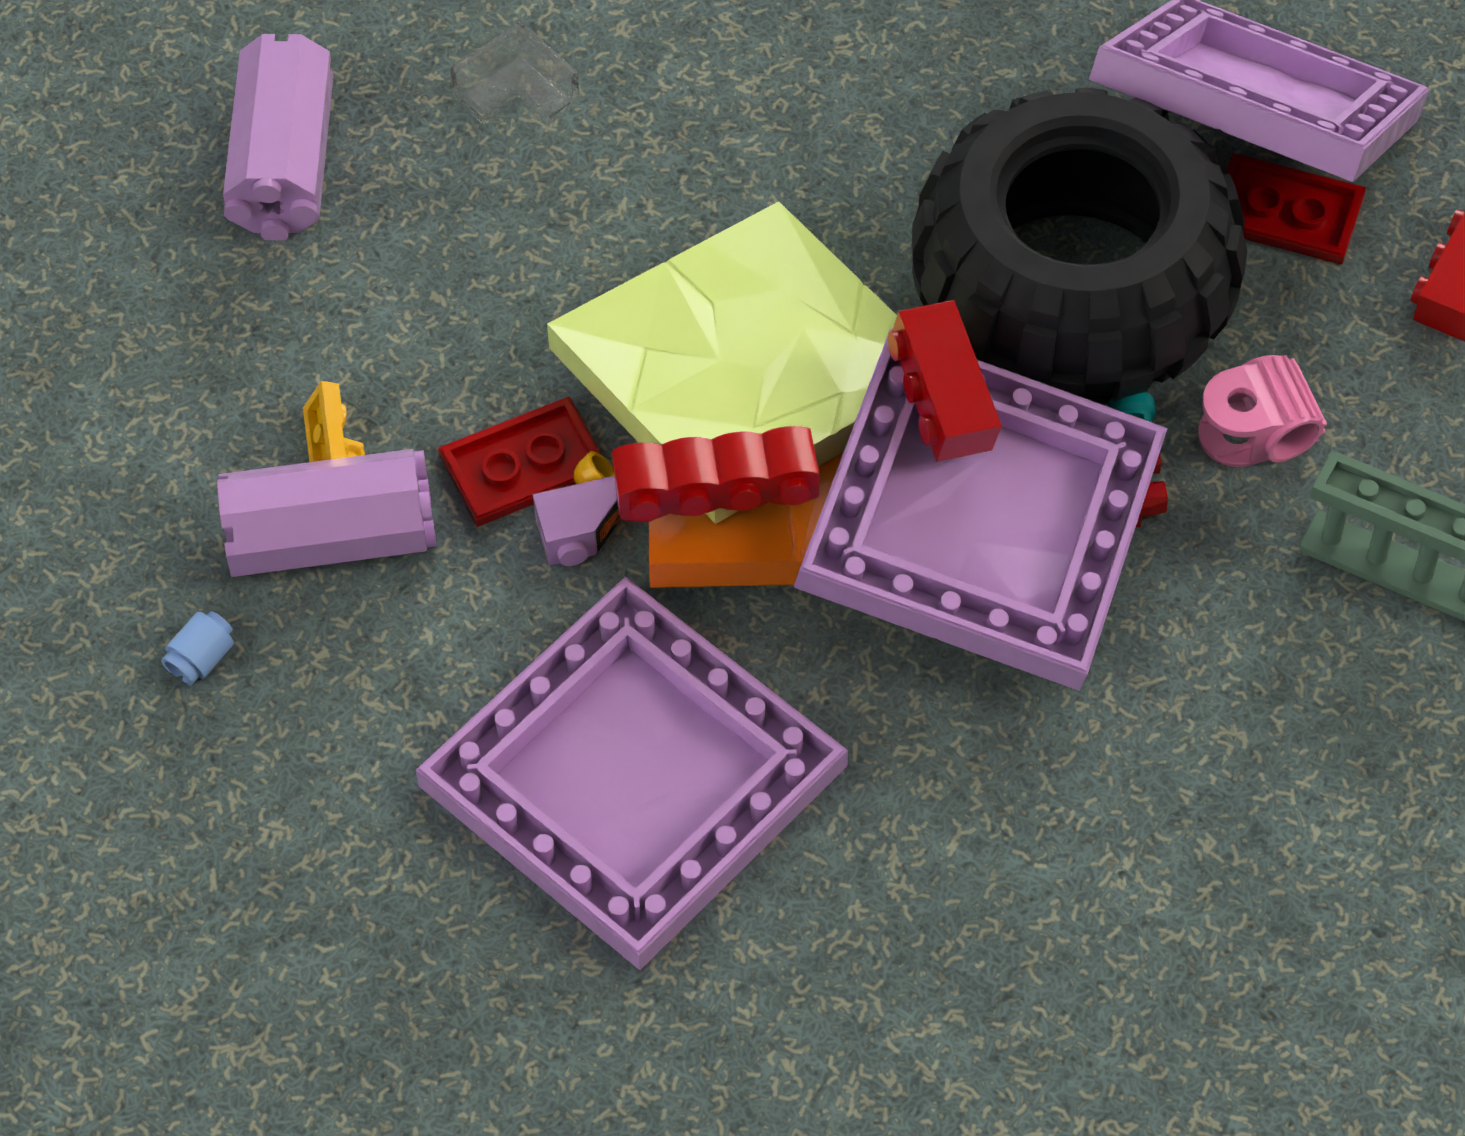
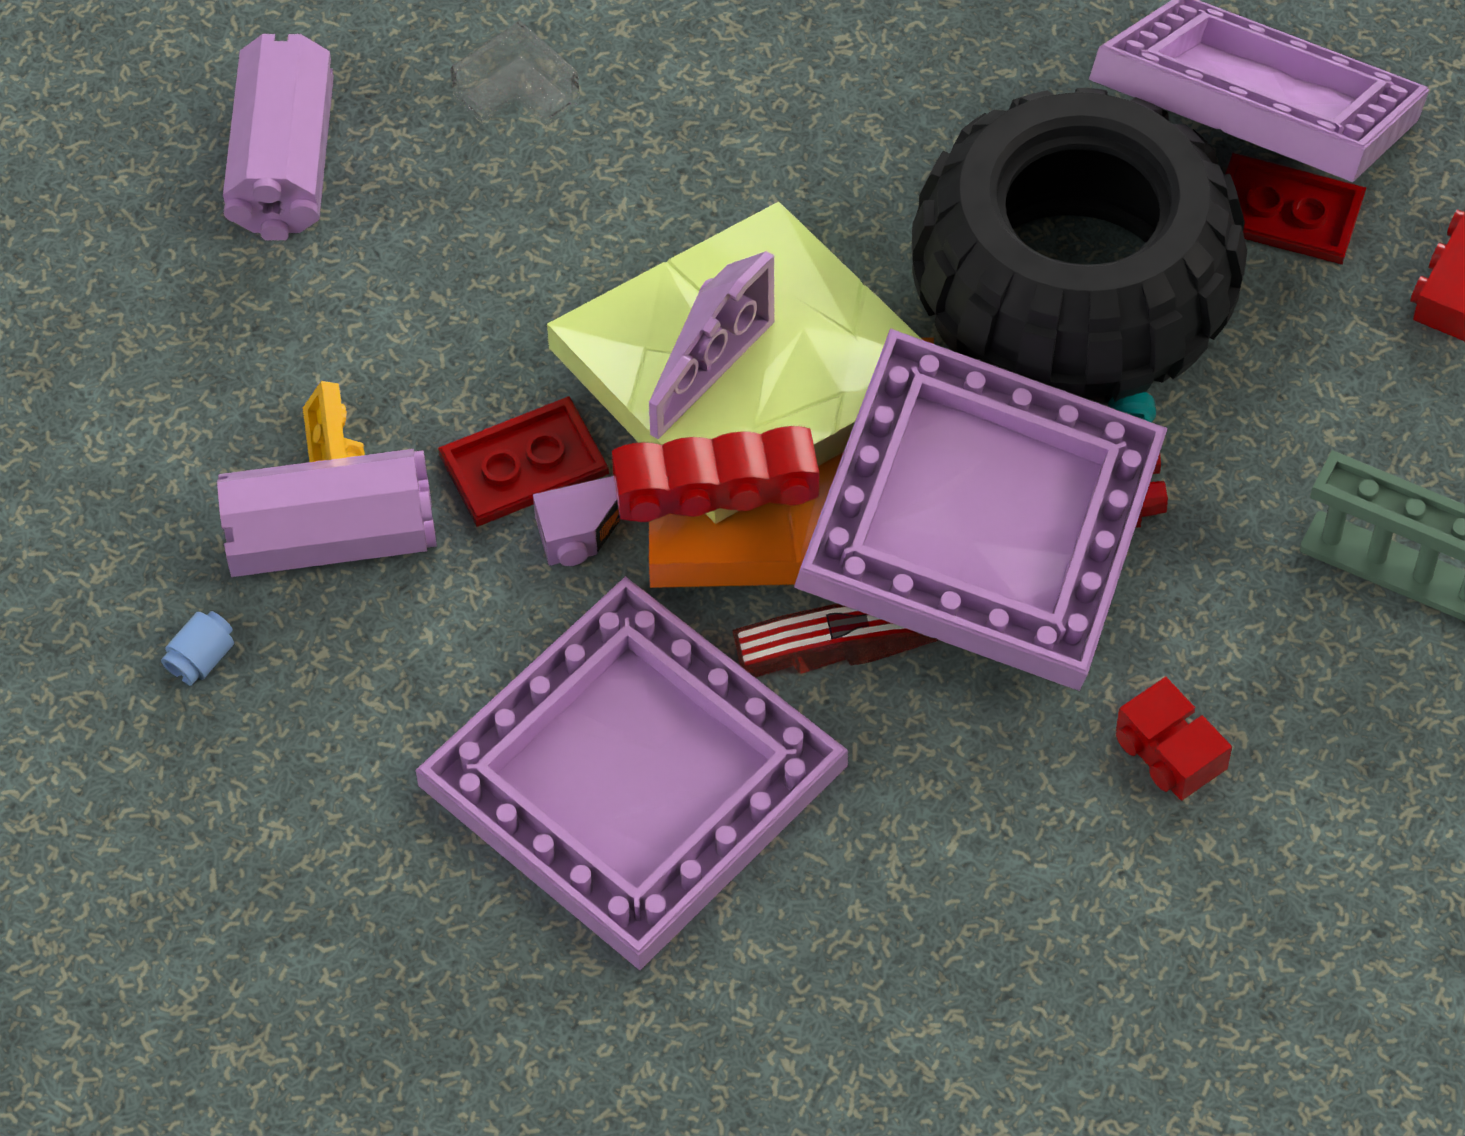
(592, 468): yellow hinge -> none
(720, 328): none -> lavender wedge
(820, 639): none -> slope
(944, 381): red brick -> none
(1178, 753): none -> red piece
(1262, 402): bright pink piece -> none

